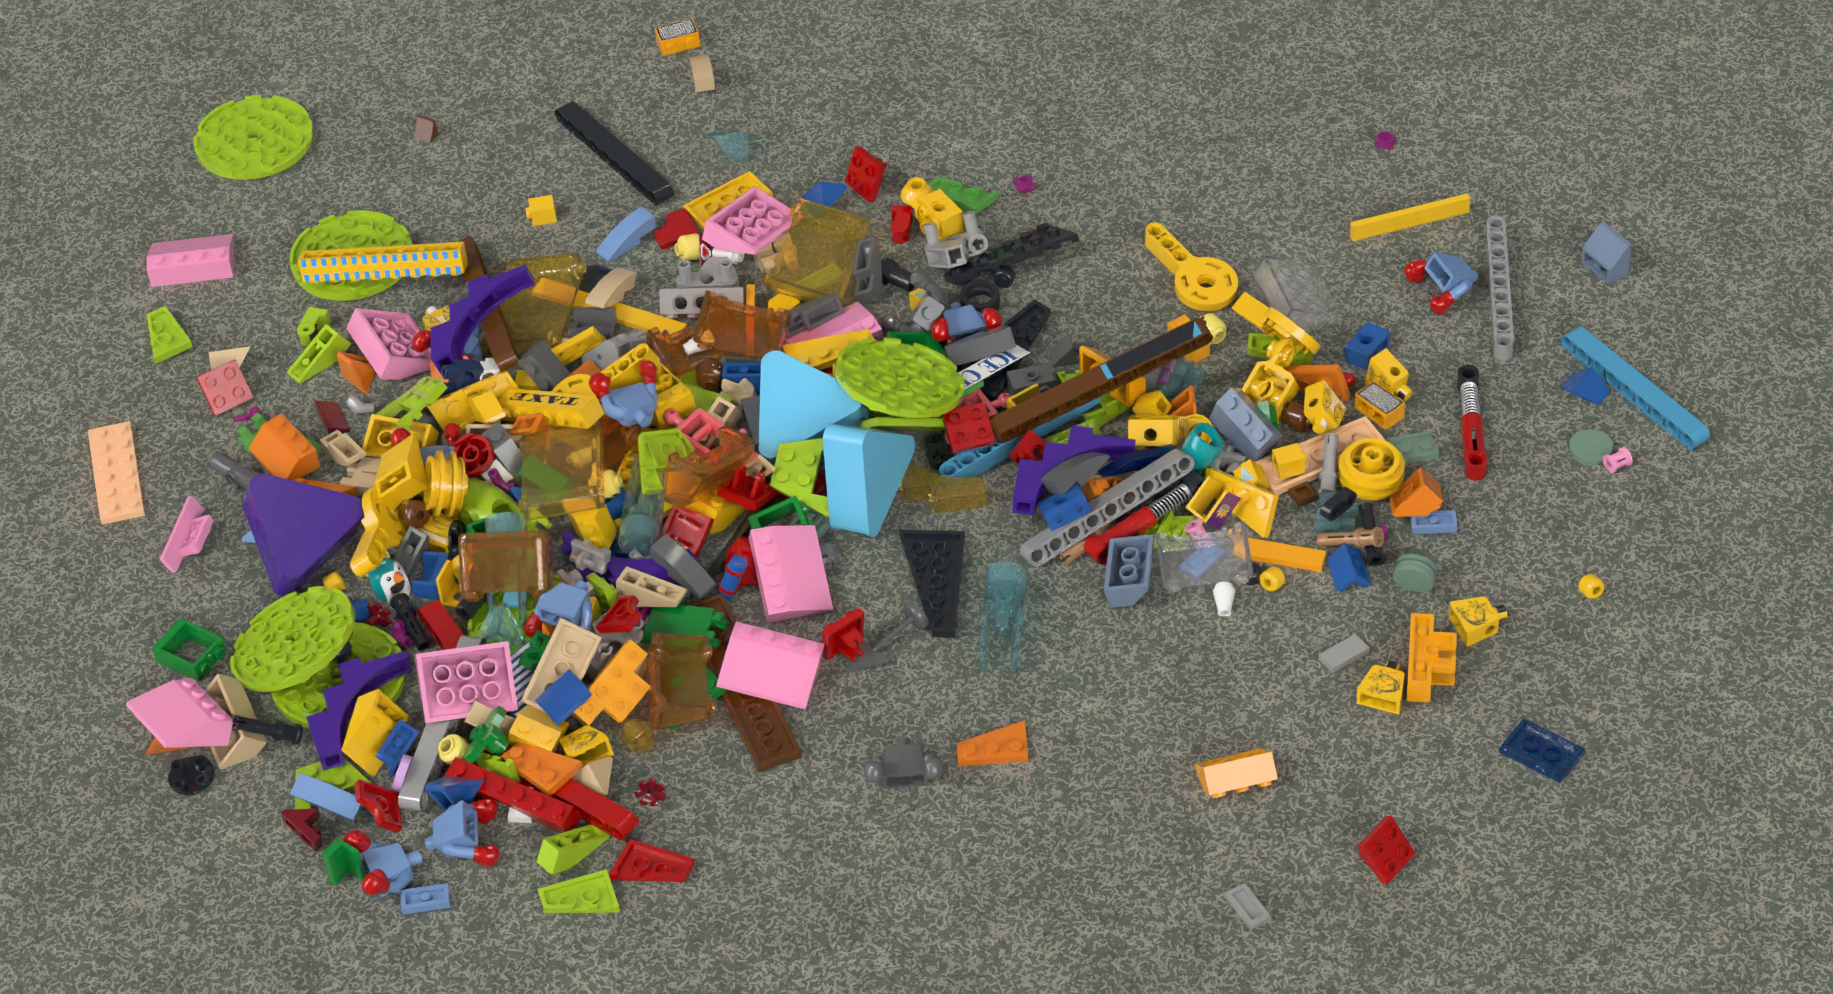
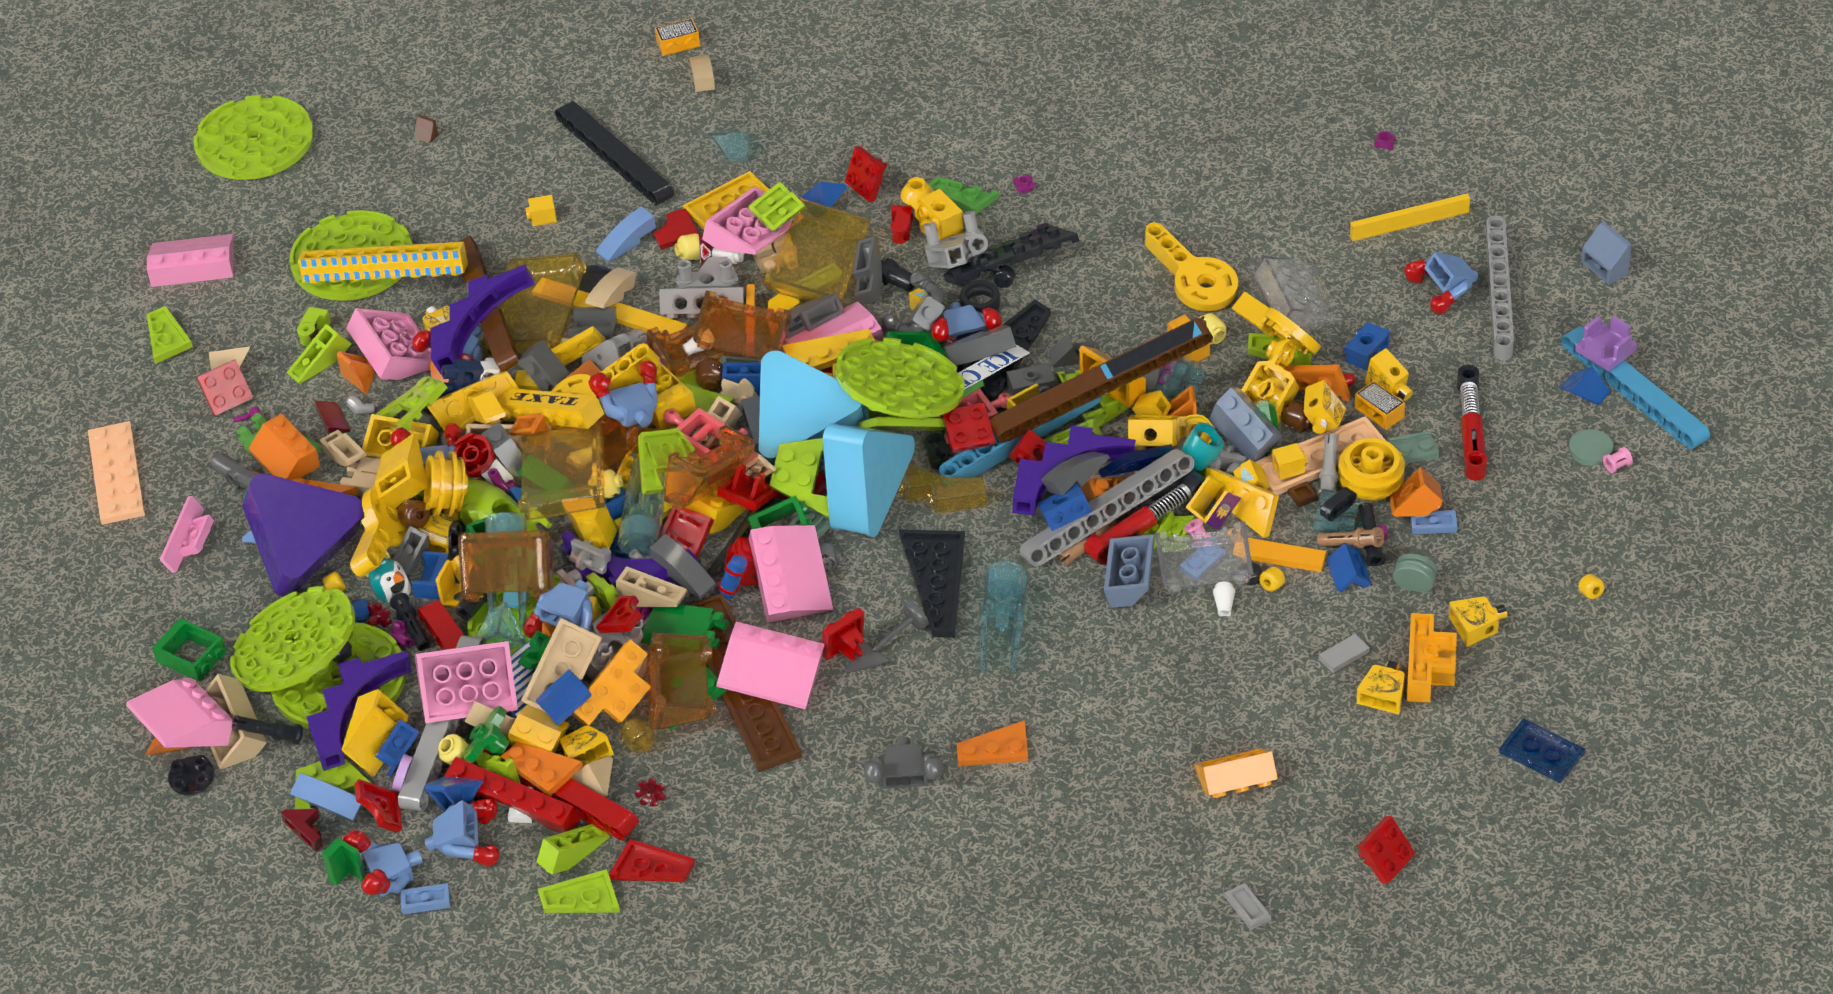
(776, 207): none -> lime slope
(1605, 343): none -> medium lavender panel

